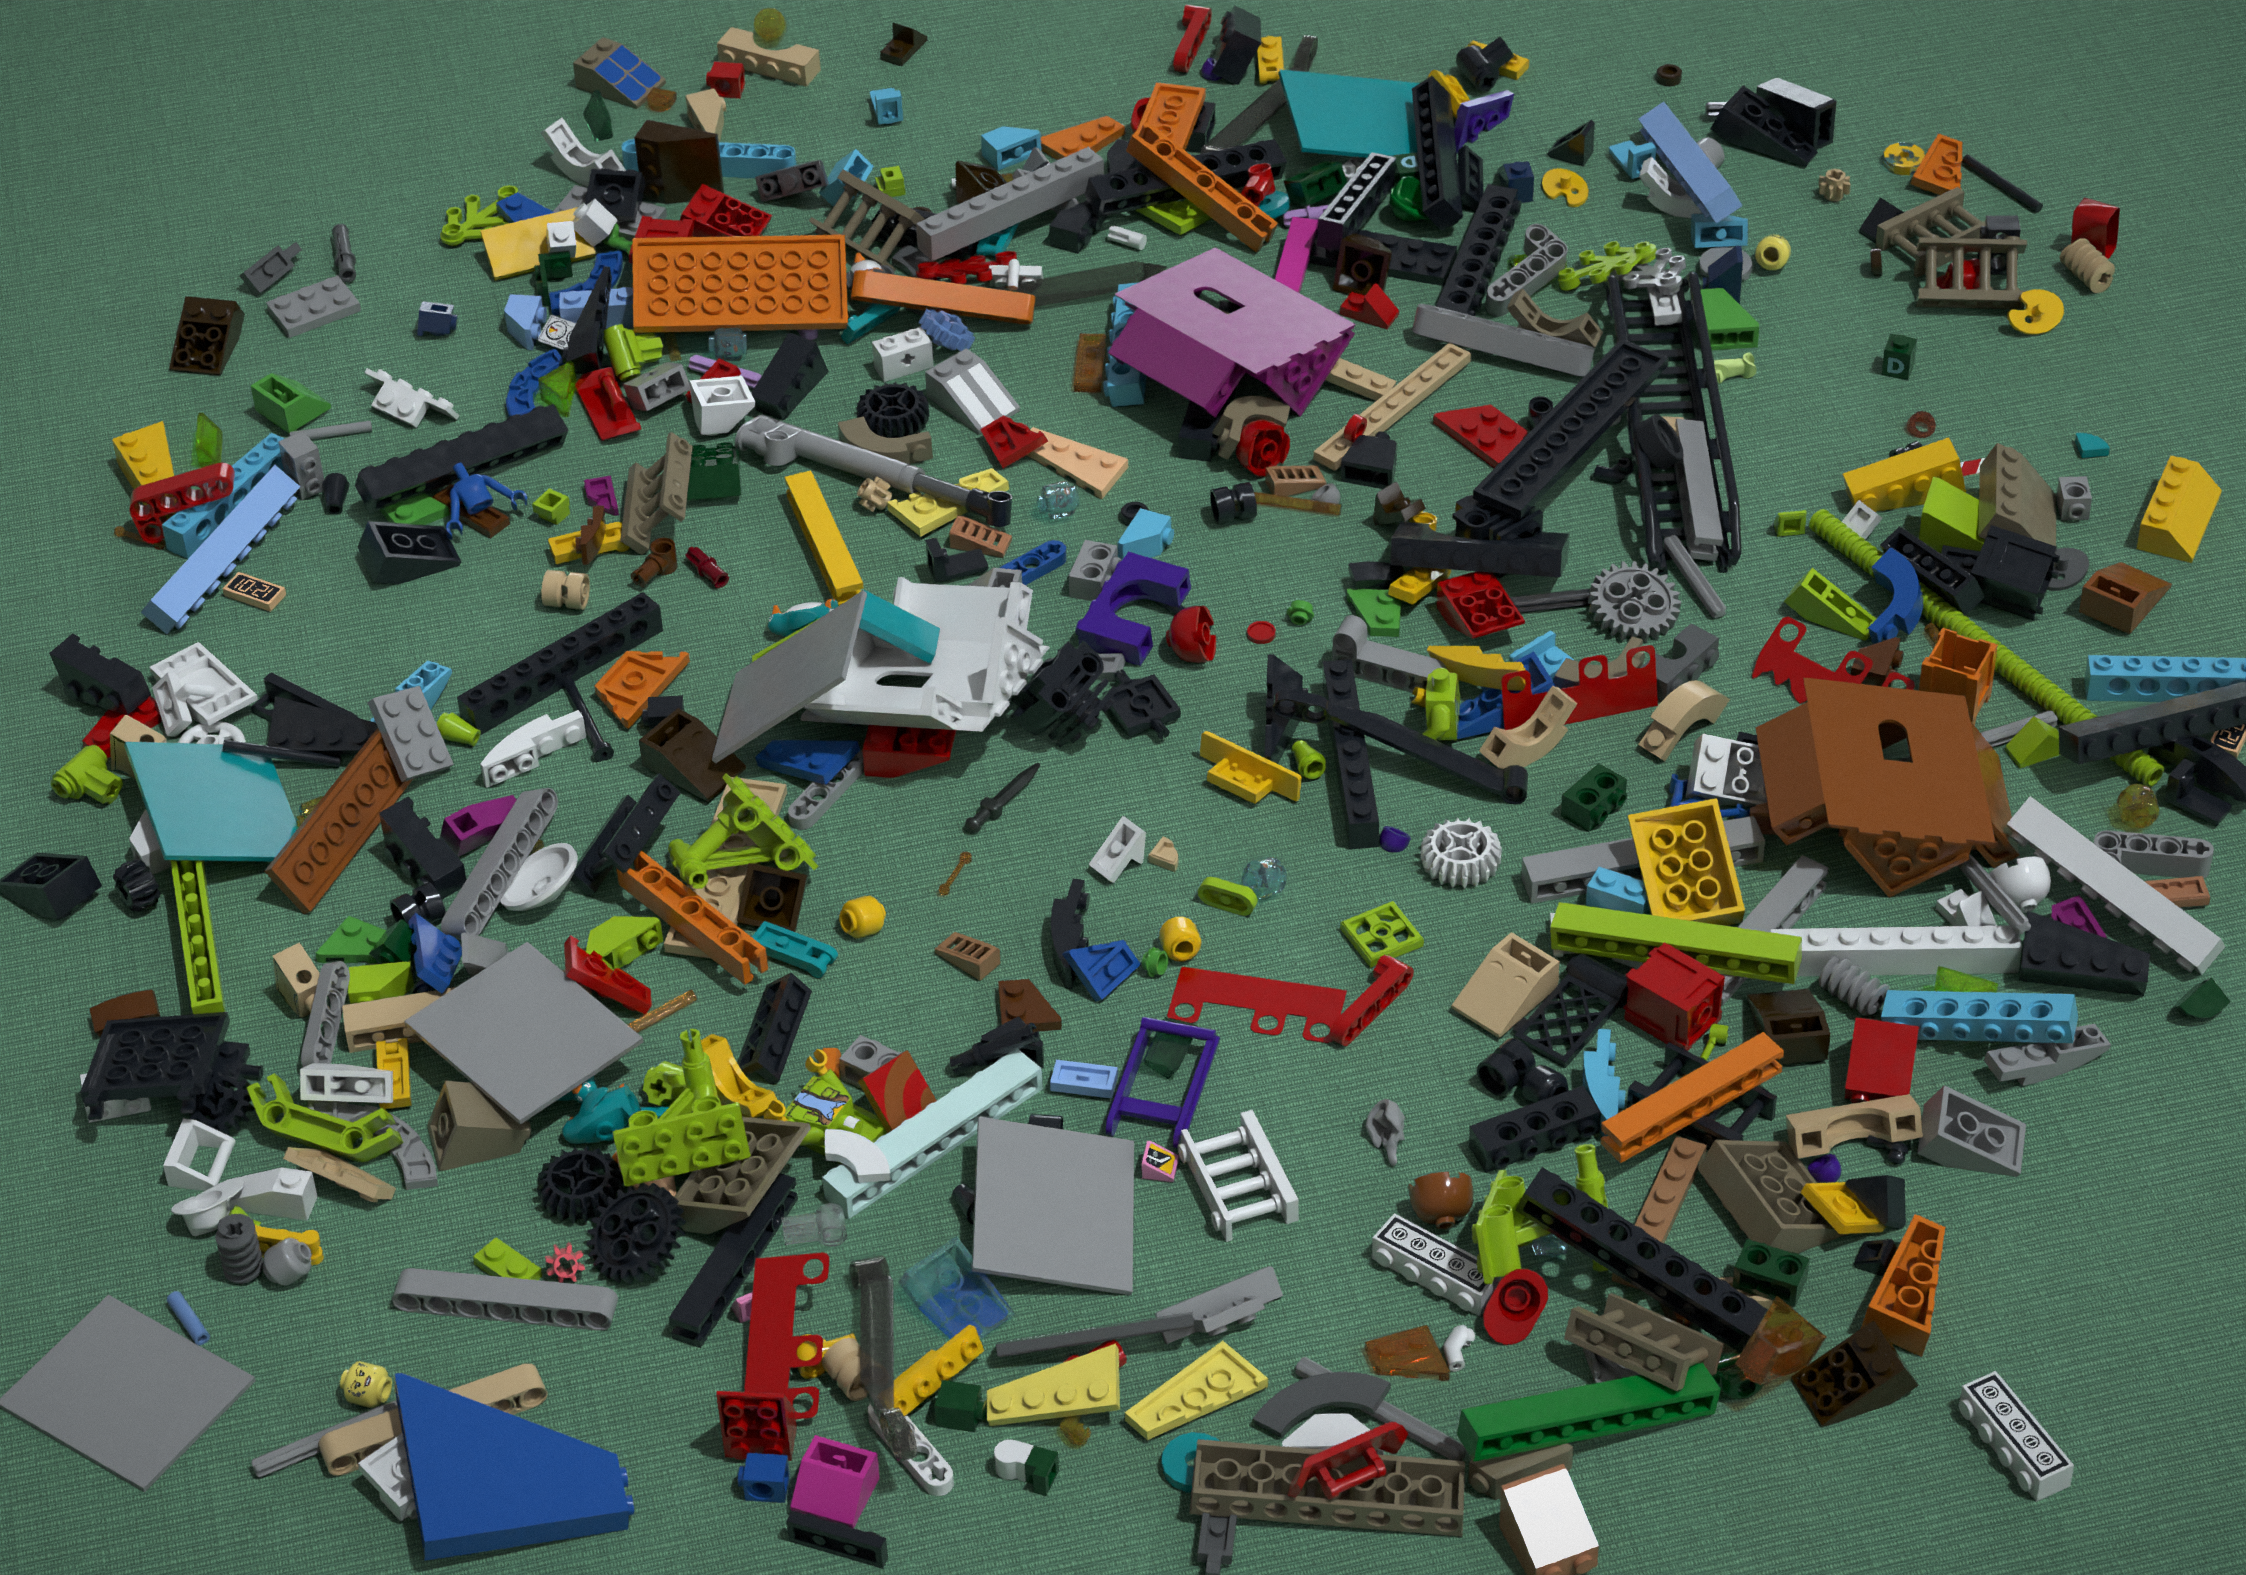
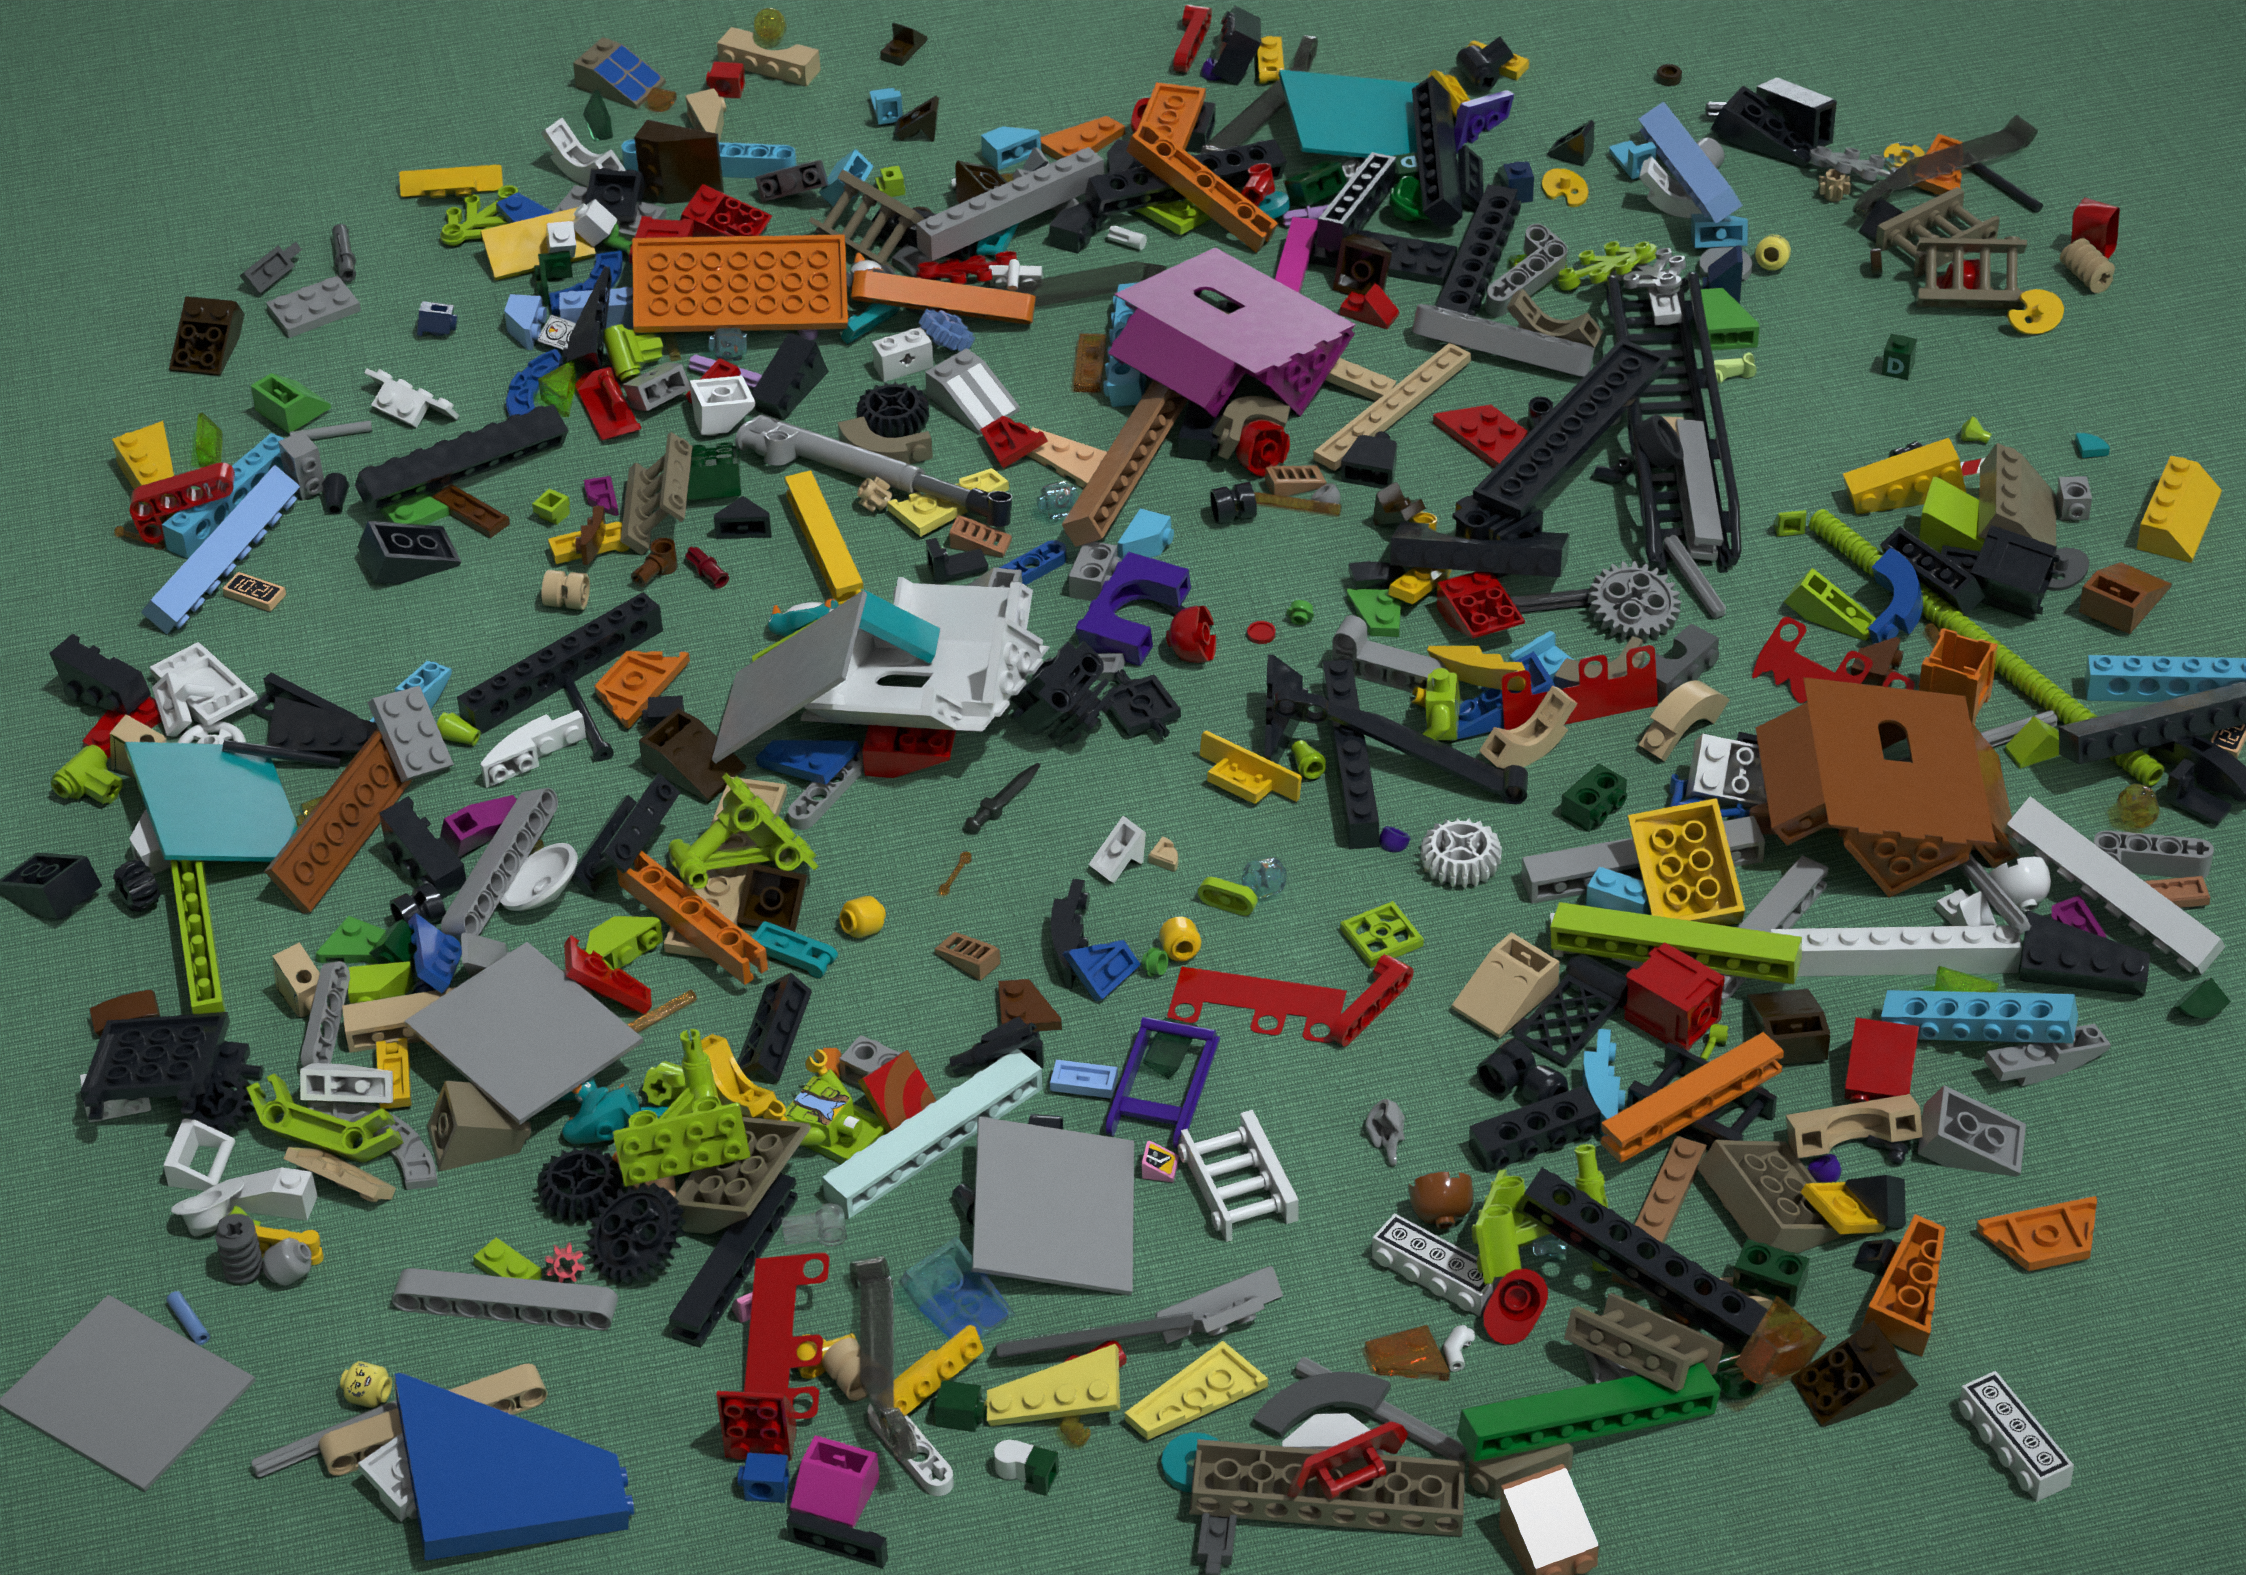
(455, 180): none -> yellow bracket
(475, 496): blue piece -> none
(742, 520): none -> black slope
(858, 1154): white tile -> none
(922, 117): none -> dark brown slope
(1123, 464): none -> medium nougat brick
(1129, 511): black tile -> none
(1355, 427): red tile -> none
(1849, 161): none -> light grey plant
(1852, 986): light grey piece -> none
(1862, 519): white tile -> none
(1924, 417): clear red piece -> none
(1972, 430): none -> lime rock
(1994, 224): black brick -> none
(2013, 137): none -> clear smoke piece
(2044, 1234): none -> orange wing

